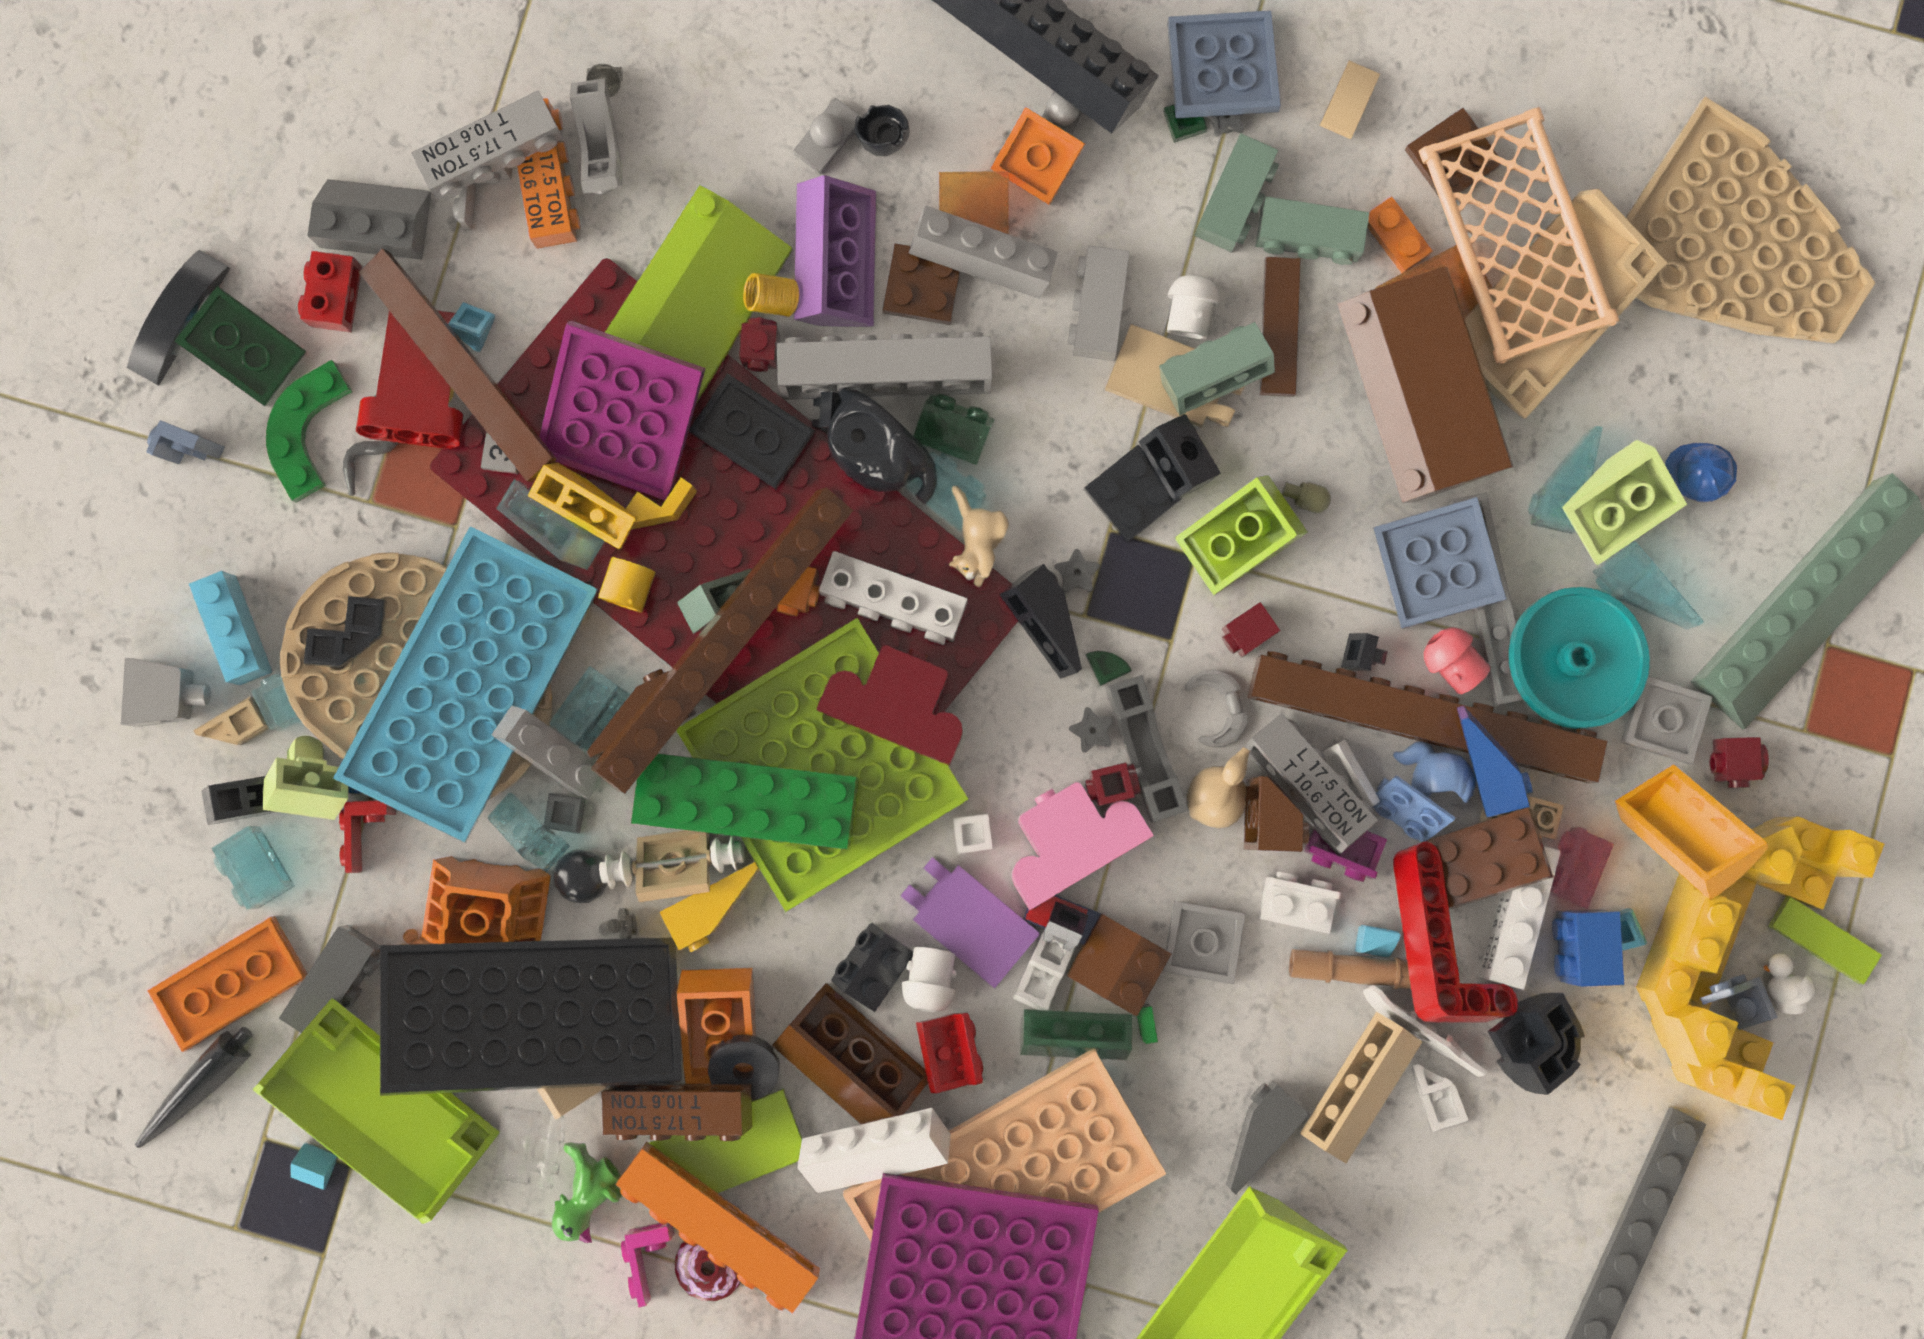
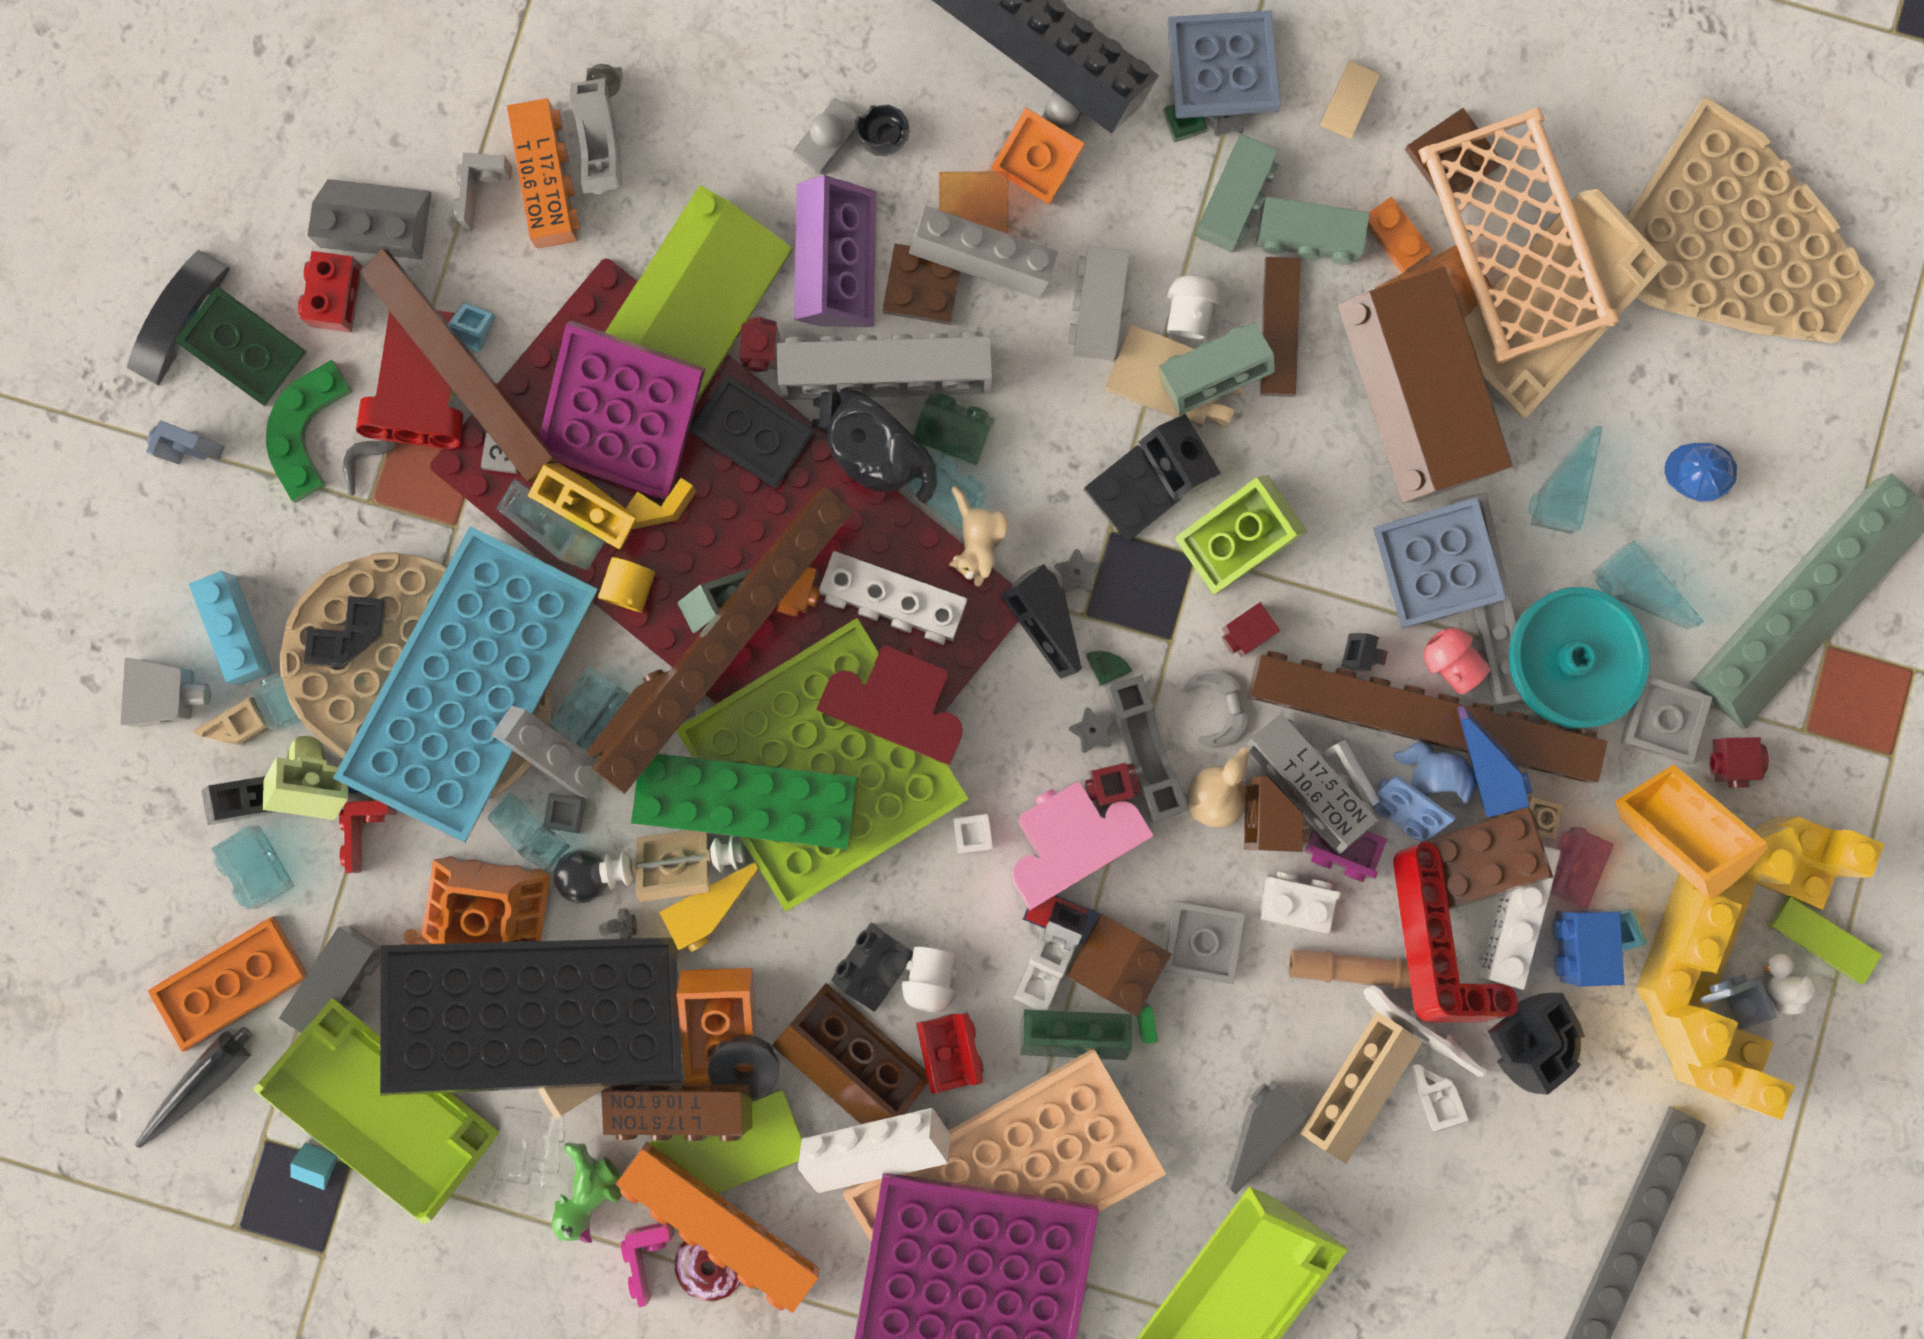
(487, 146): light grey brick -> none
(771, 294): yellow piece -> none
(971, 922): medium lavender tile -> none
(1308, 496): olive cylinder -> none
(1376, 941): medium azure slope -> none
(1623, 500): yellowish green slope -> none

